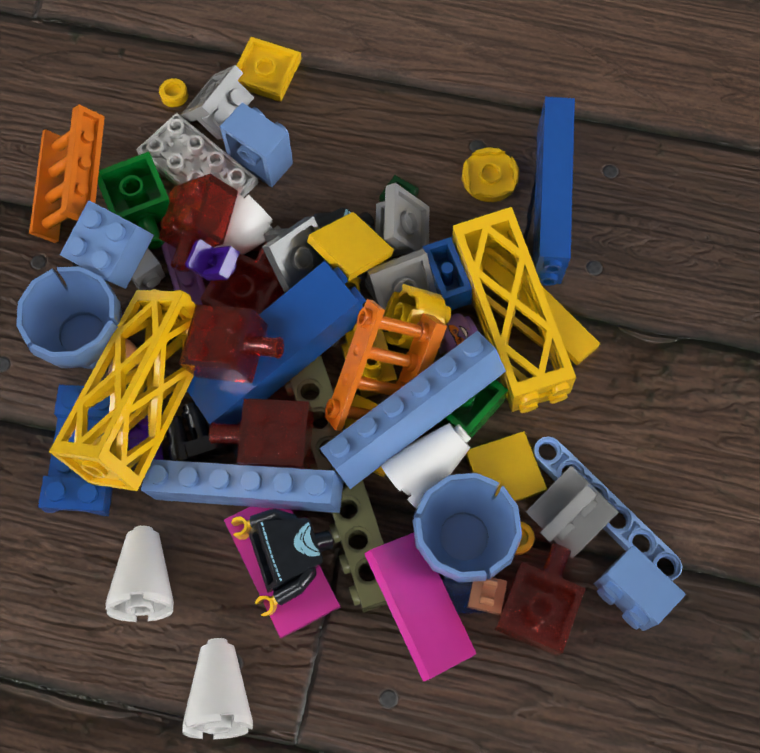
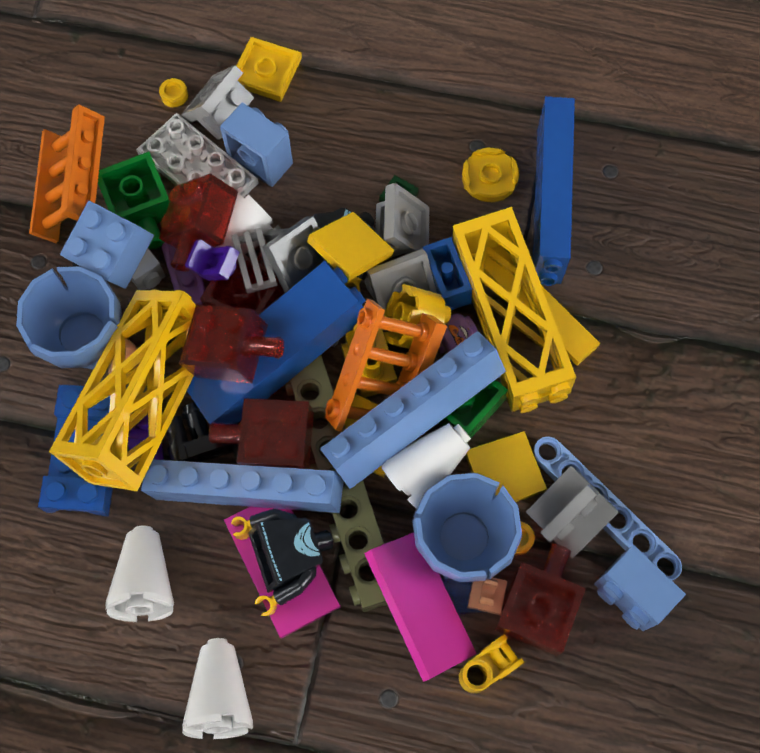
(248, 238): none -> light grey tile
(494, 661): none -> yellow piece

